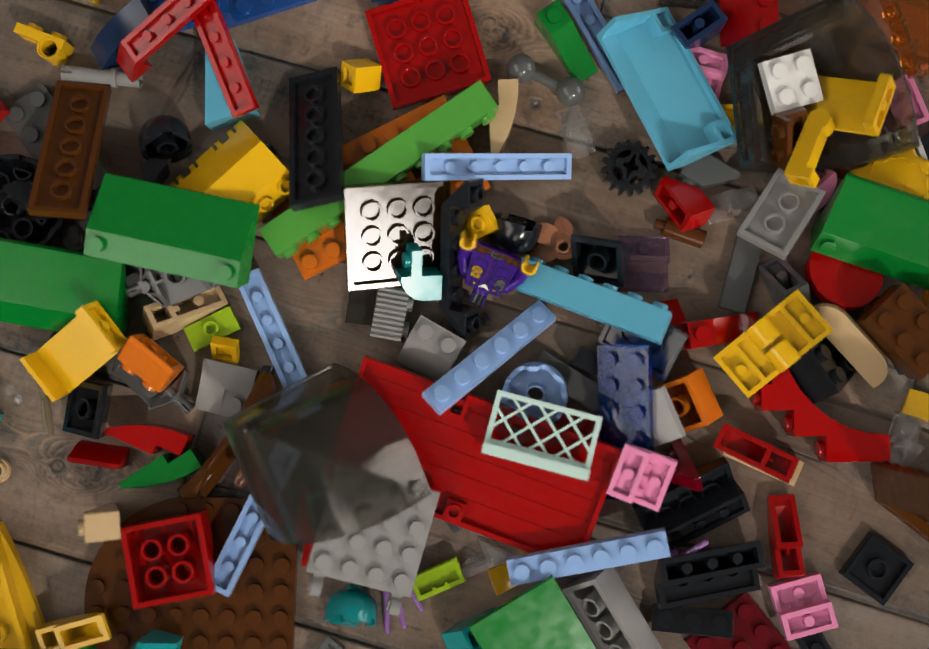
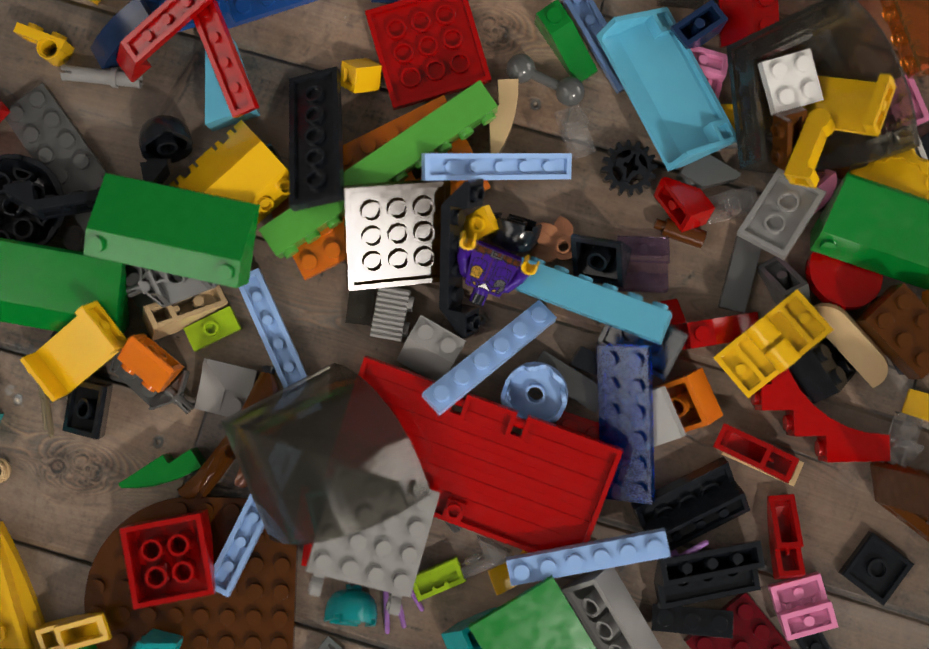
(70, 150): reddish brown plate -> none
(99, 455): red slope -> none
(100, 524): tan slope -> none
(153, 437): red slope -> none
(225, 349): yellow plate -> none
(419, 281): brick -> none
(537, 458): light aqua fence -> none
(642, 477): bright pink slope -> none
(685, 471): dark red slope -> none

